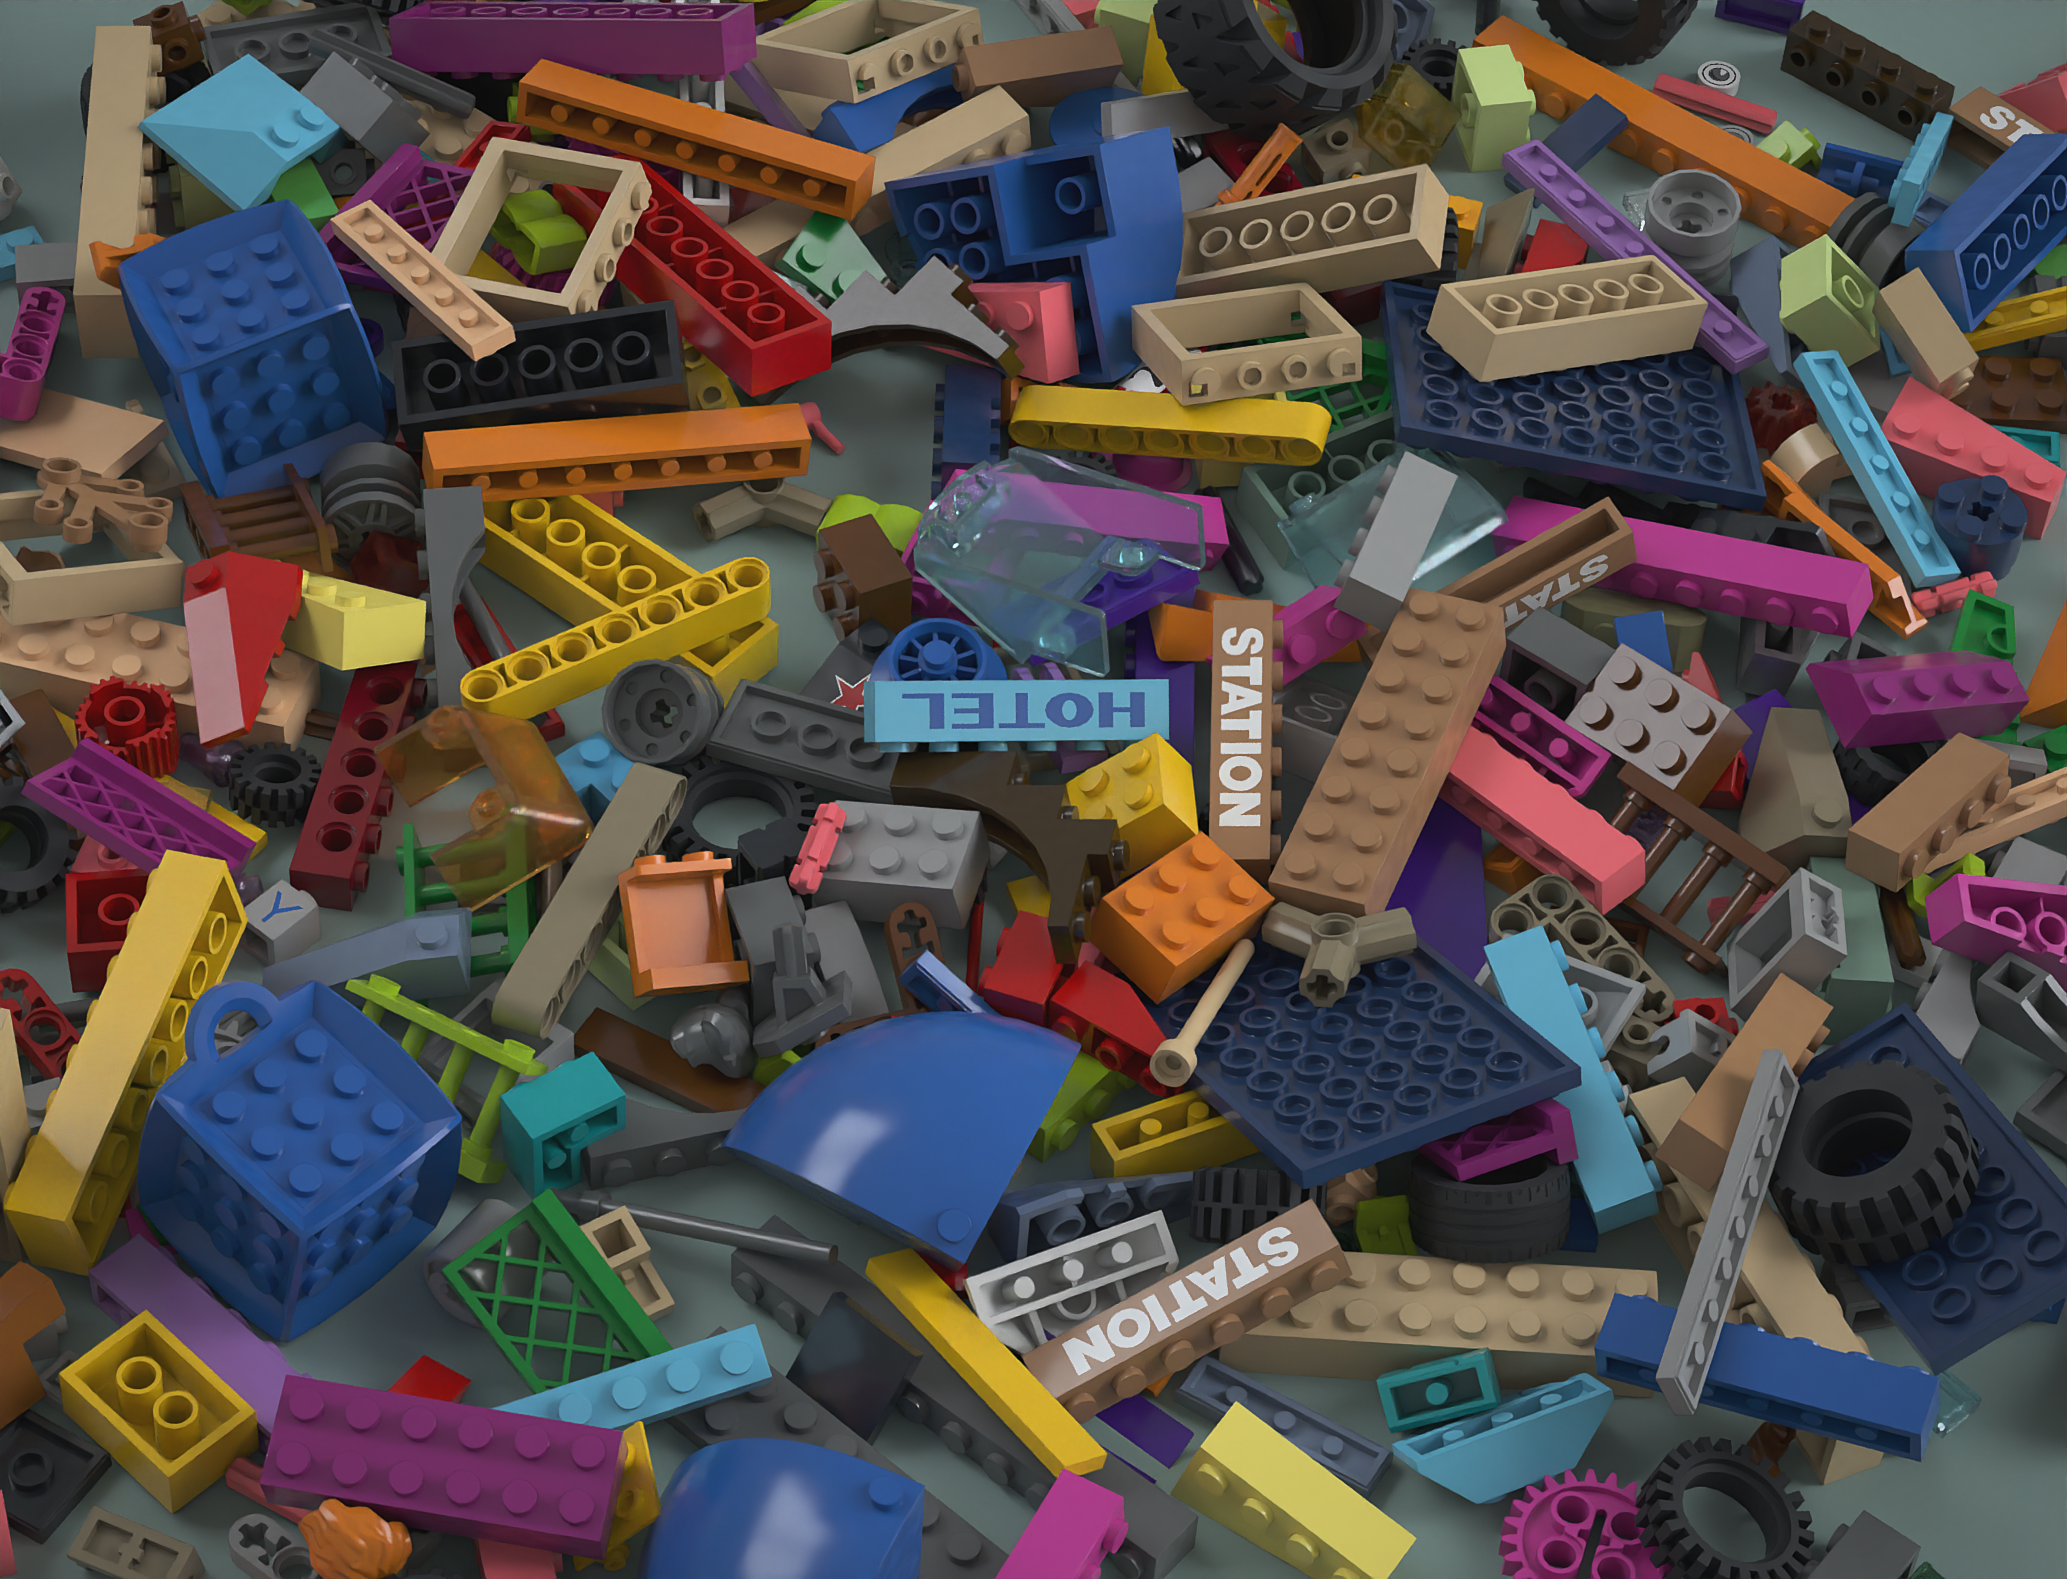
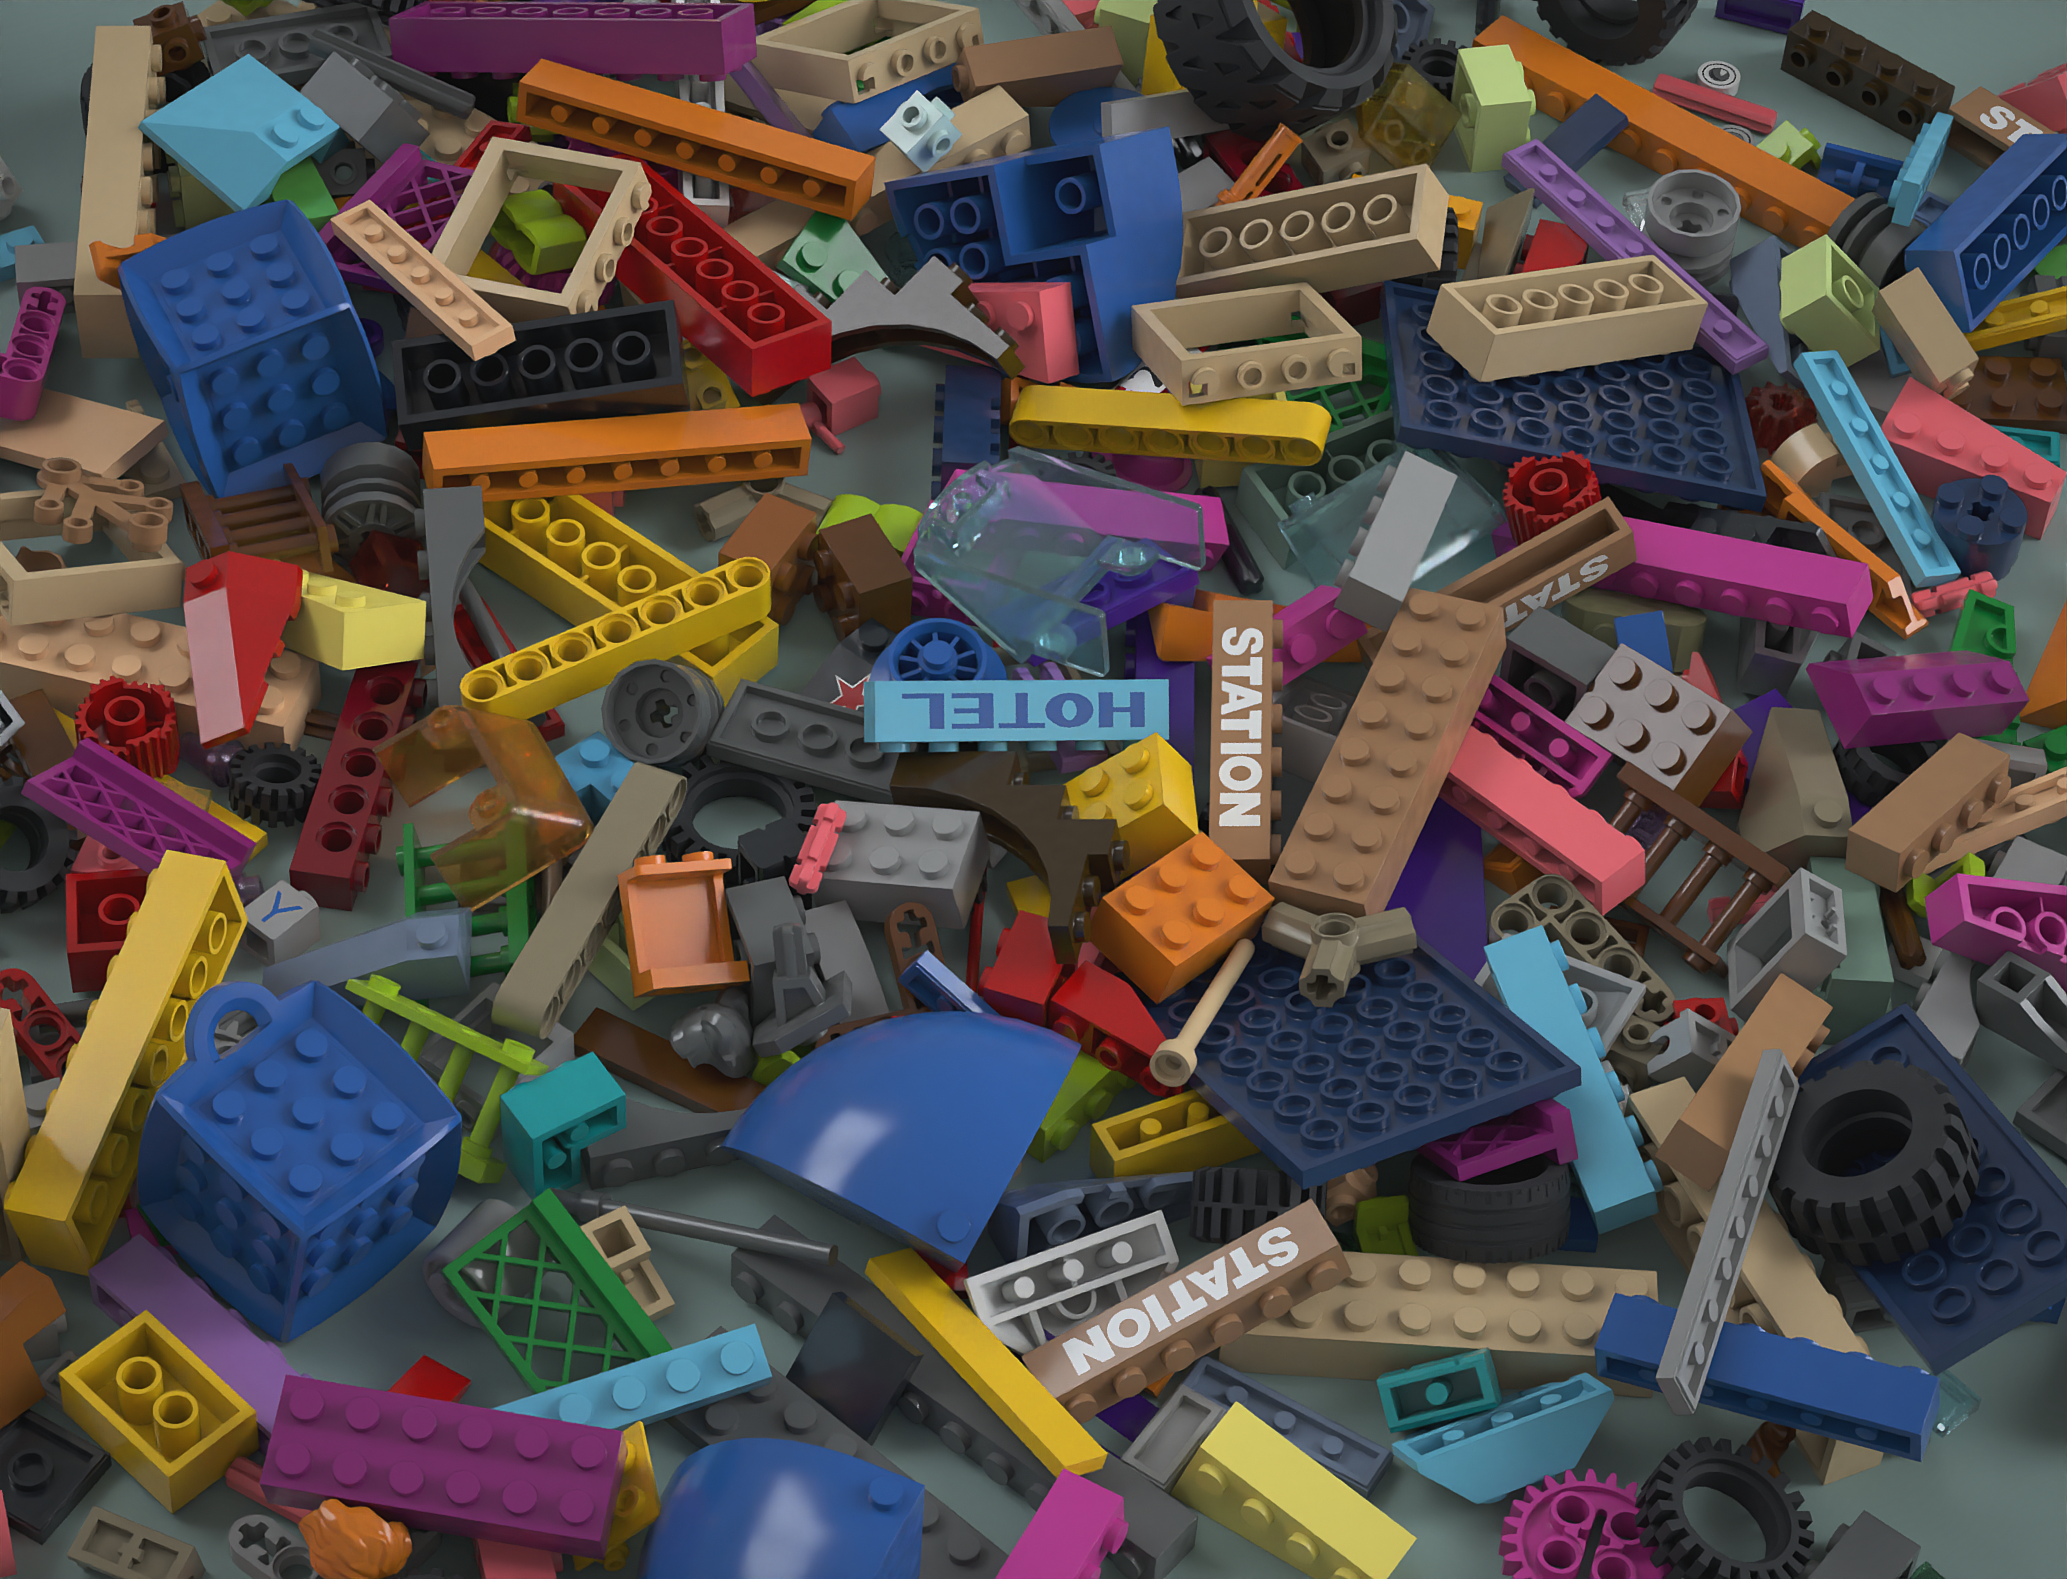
(786, 541): none -> dark orange brick
(845, 395): none -> coral brick
(922, 130): none -> light aqua brick
(1173, 1437): none -> light grey tile
(1547, 493): none -> red brick

